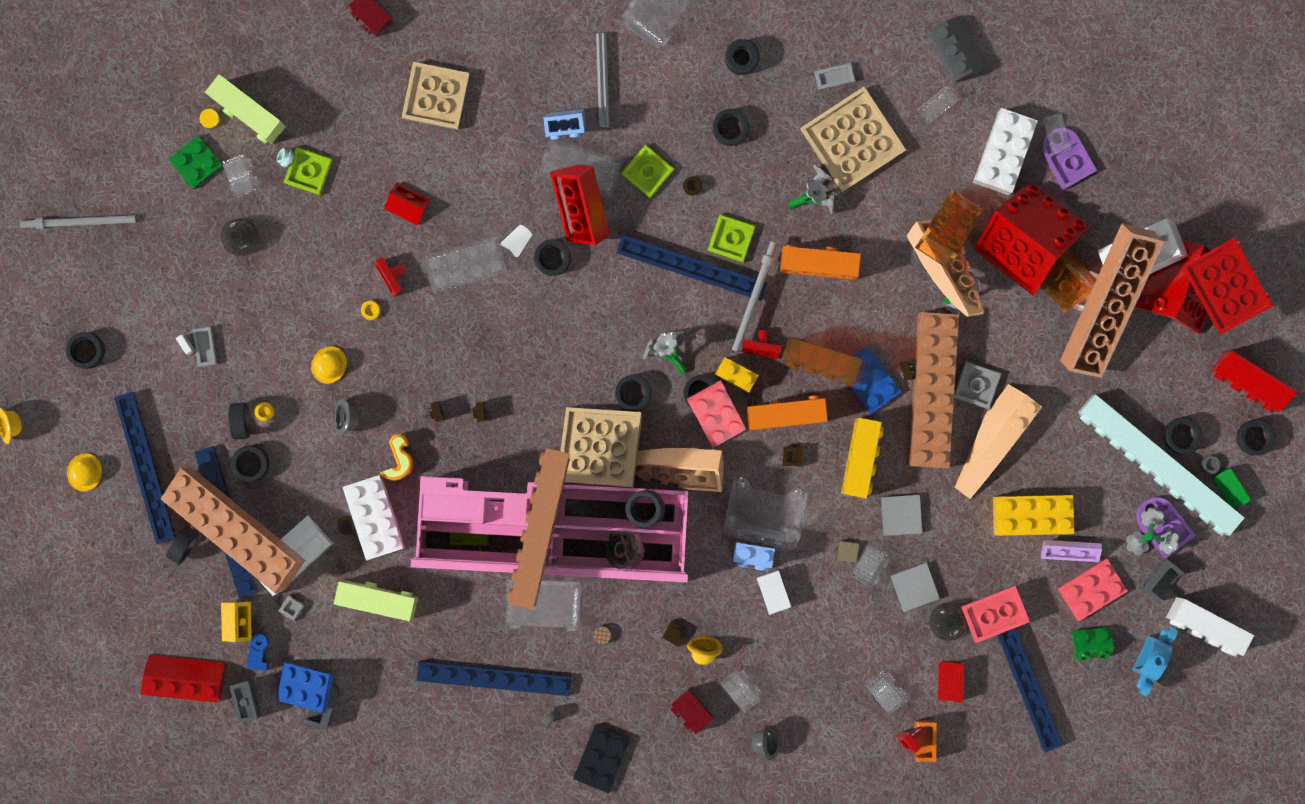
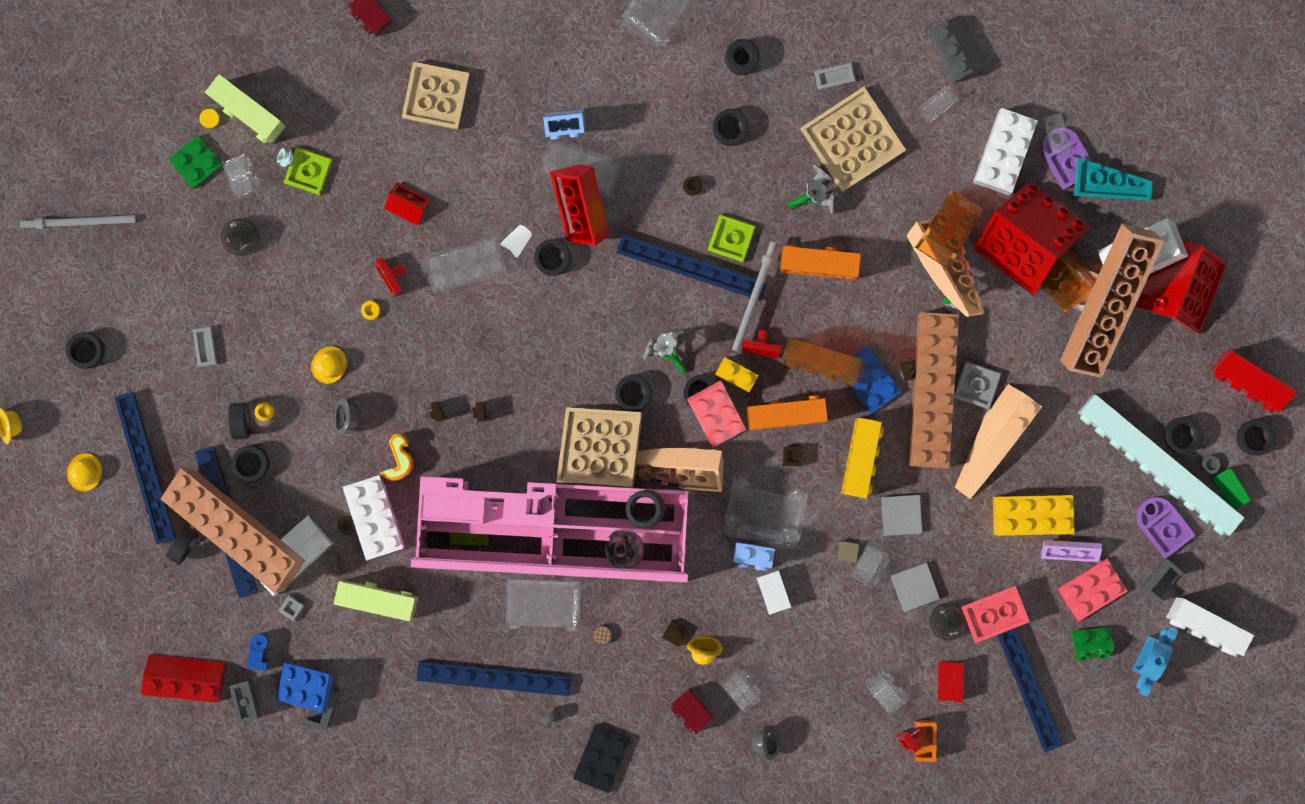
(185, 344): white tile -> none
(236, 621): yellow brick -> none
(539, 530): nougat brick -> none
(602, 73): light grey axle -> none
(647, 171): lime tile -> none
(1106, 182): none -> teal wing
(1138, 543): light grey plant -> none
(1227, 286): red bracket -> none

